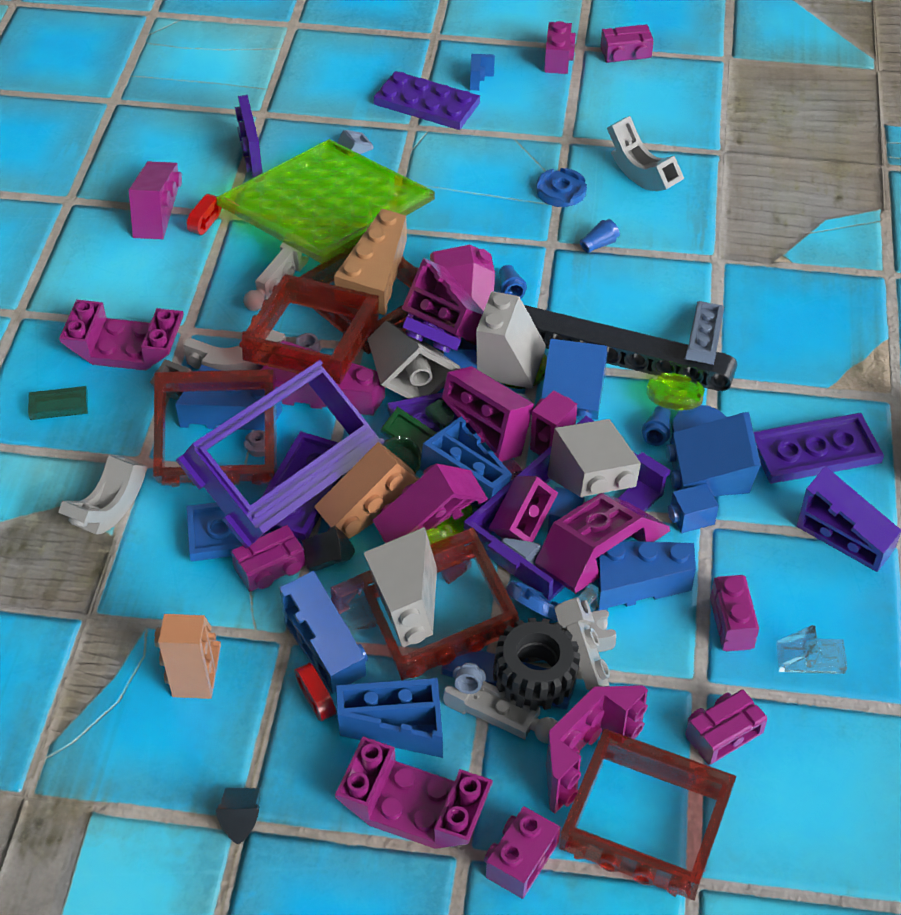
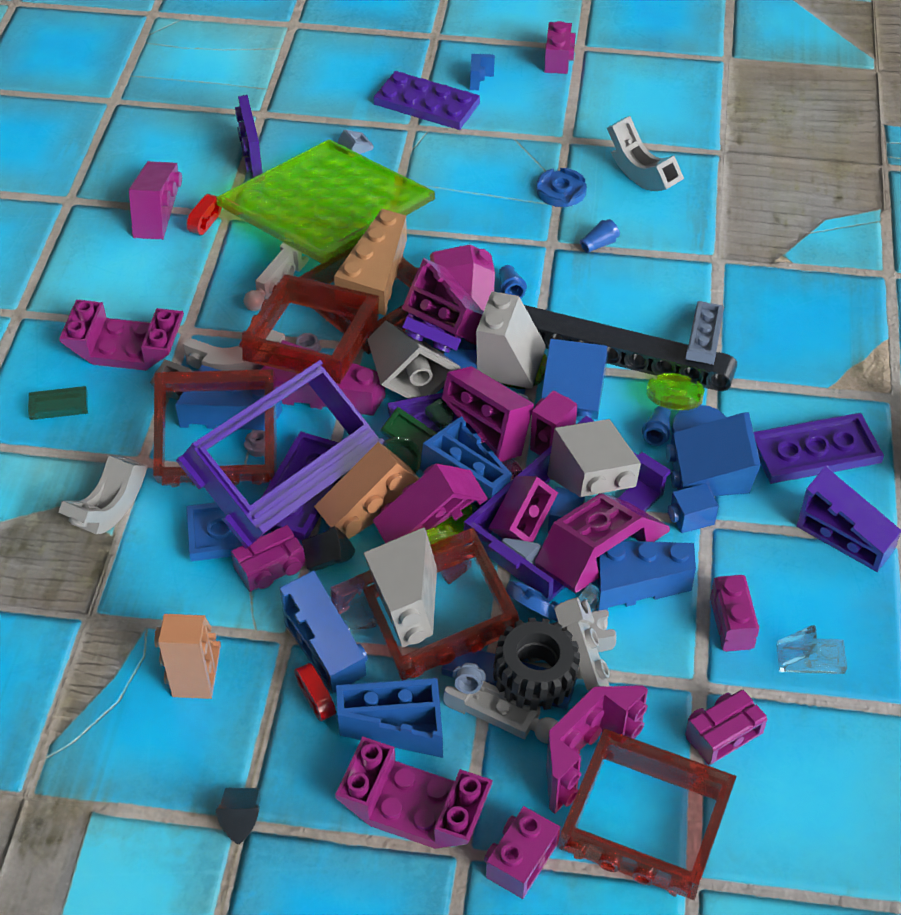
(626, 43): magenta brick -> none

